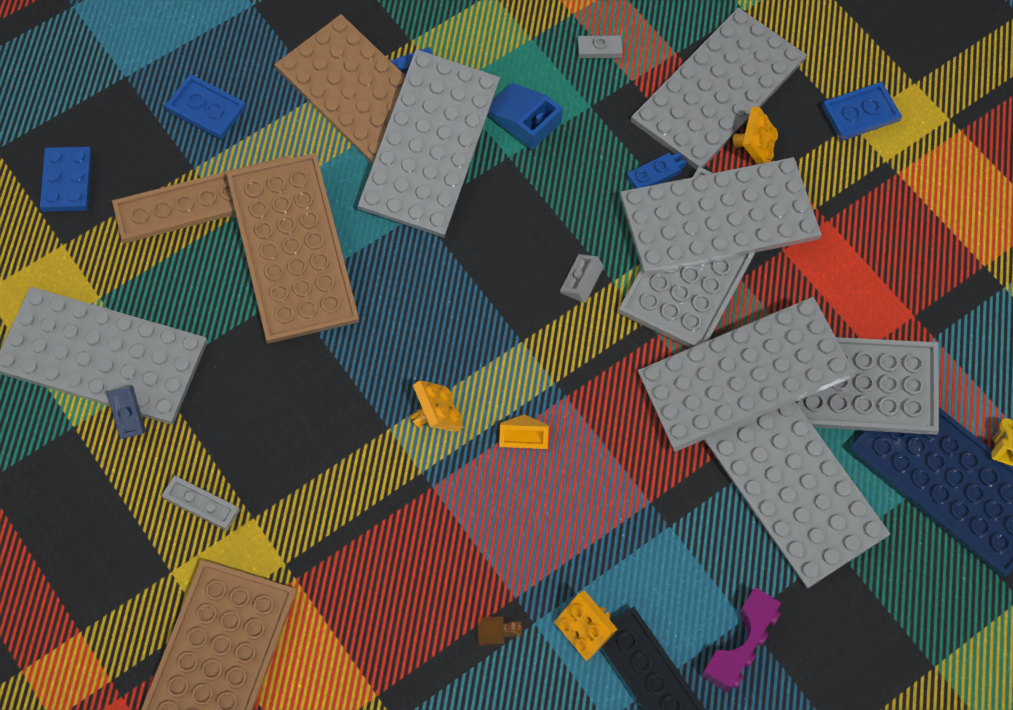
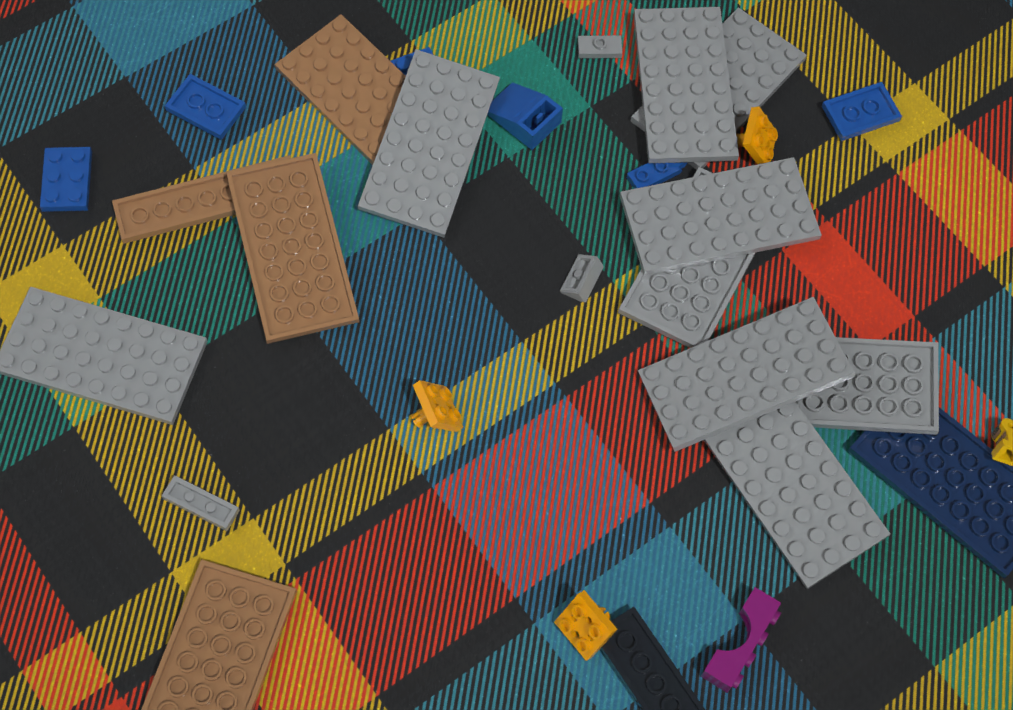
(126, 412): dark blue plate -> none
(493, 630): clear orange plate -> none
(524, 433): light orange slope -> none
(685, 85): none -> light grey plate

